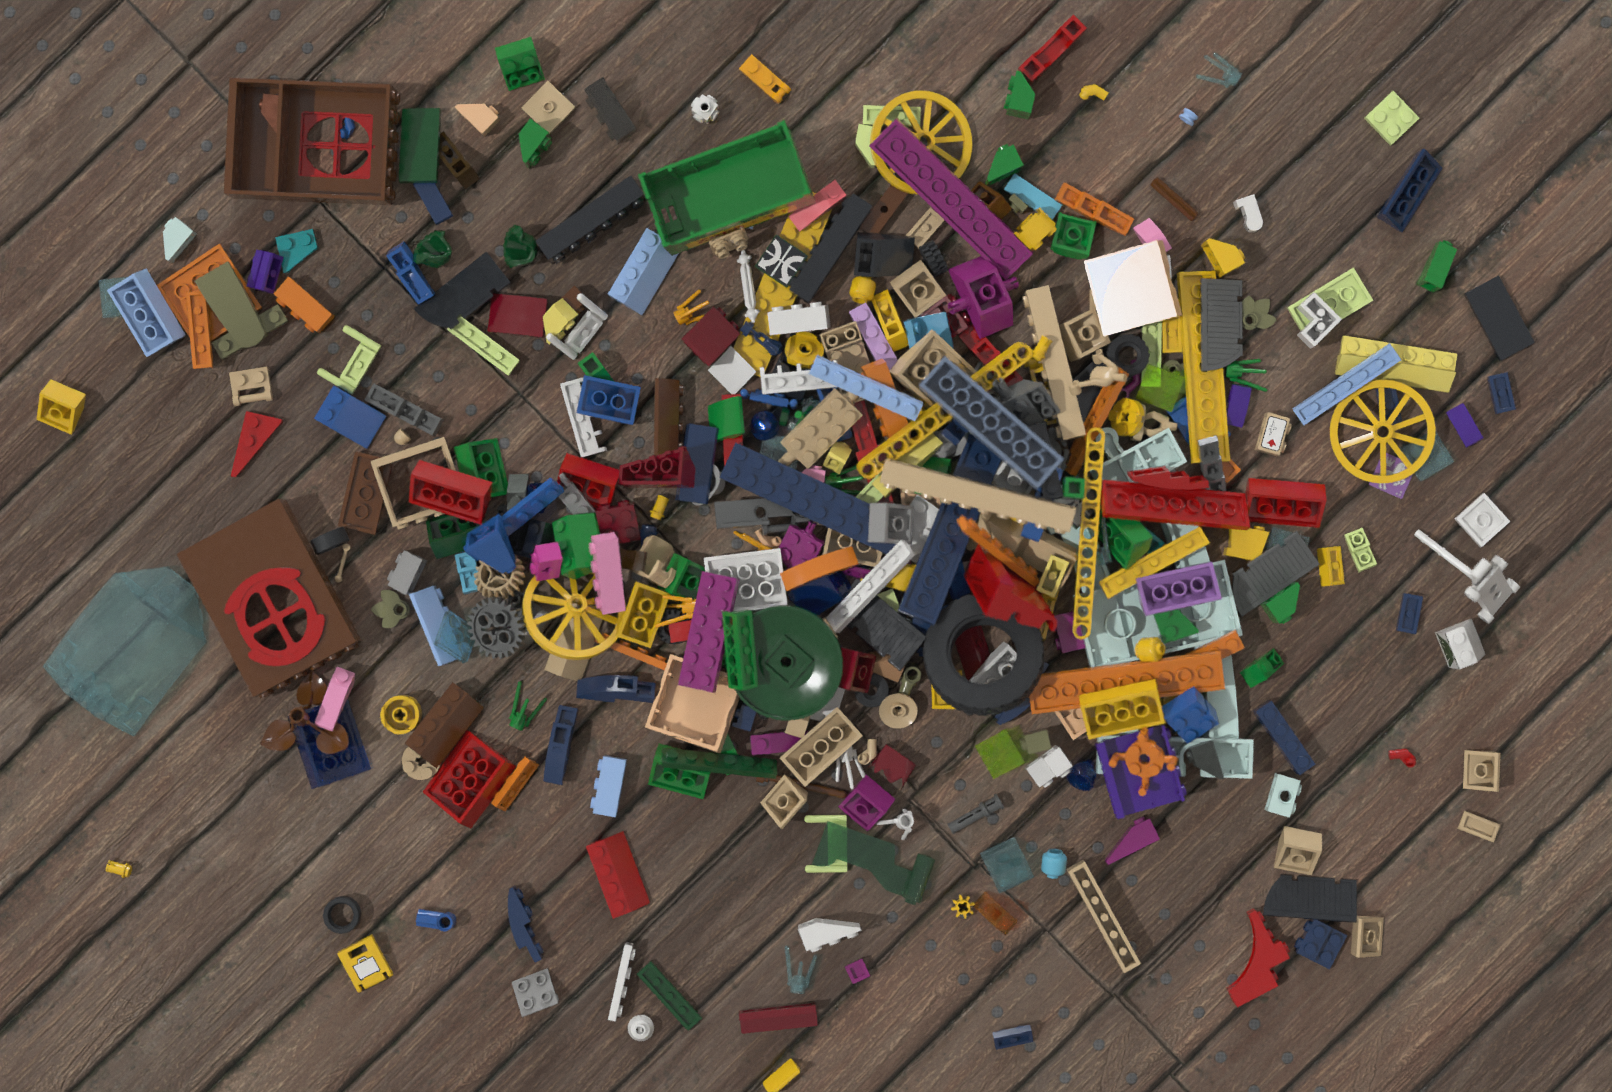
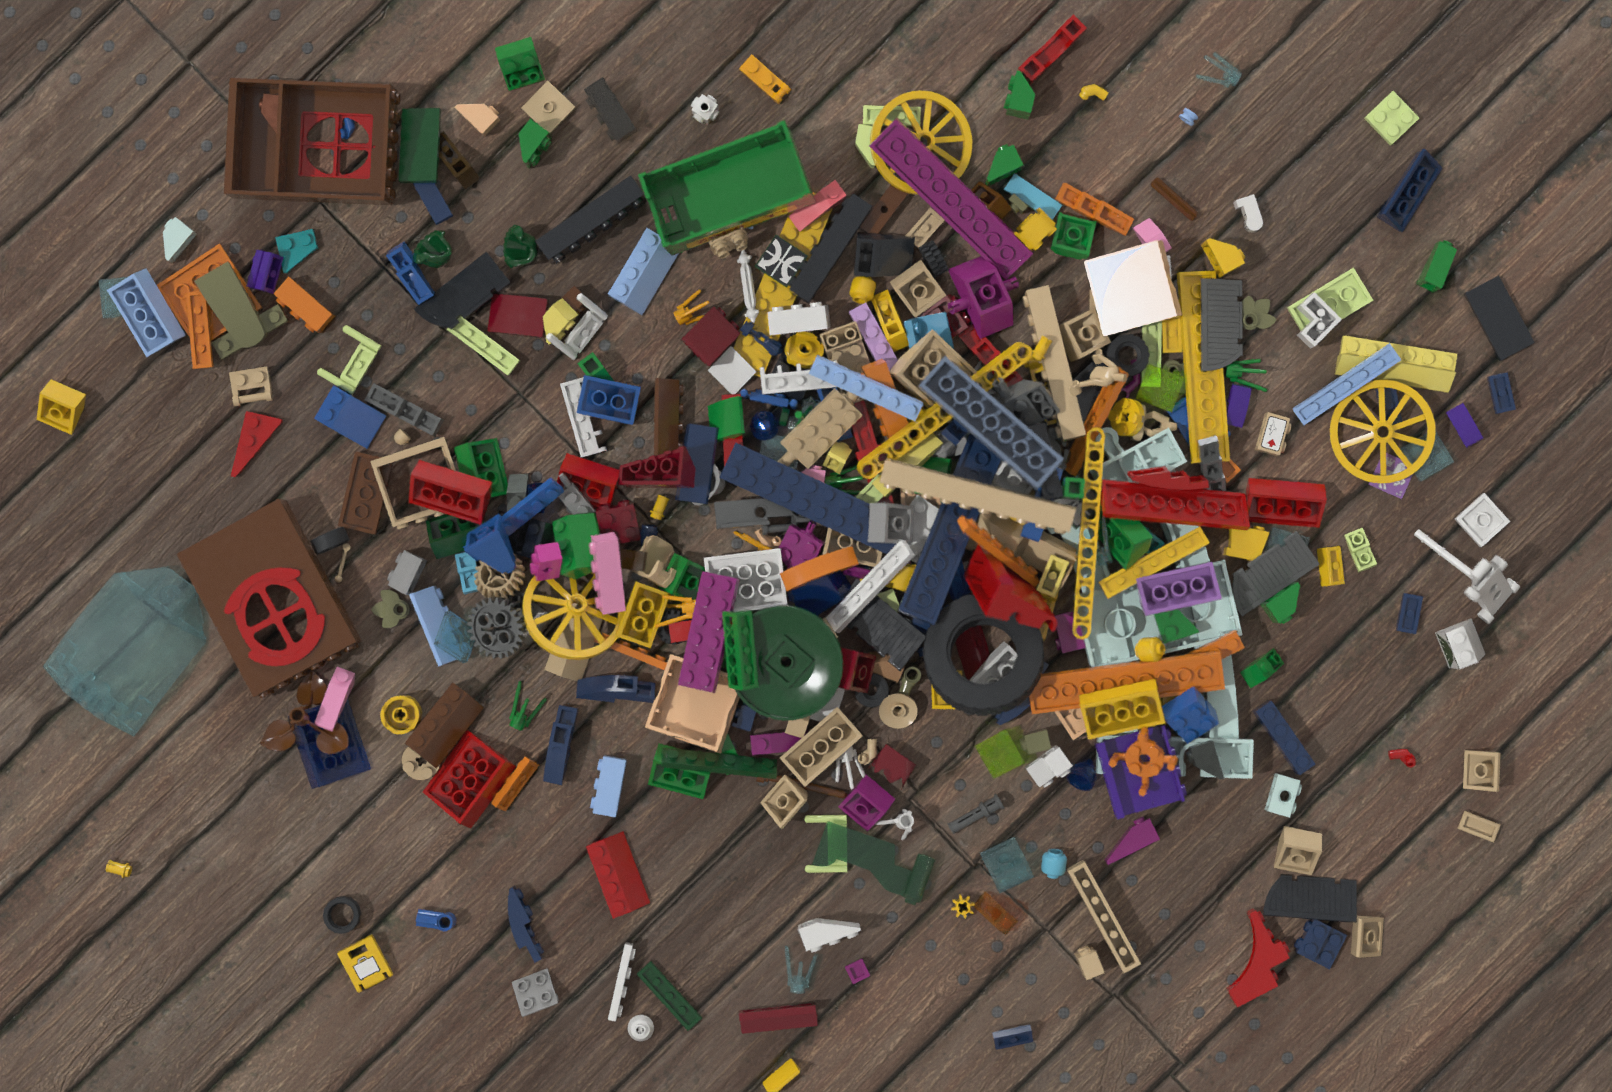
(1089, 962): none -> tan brick

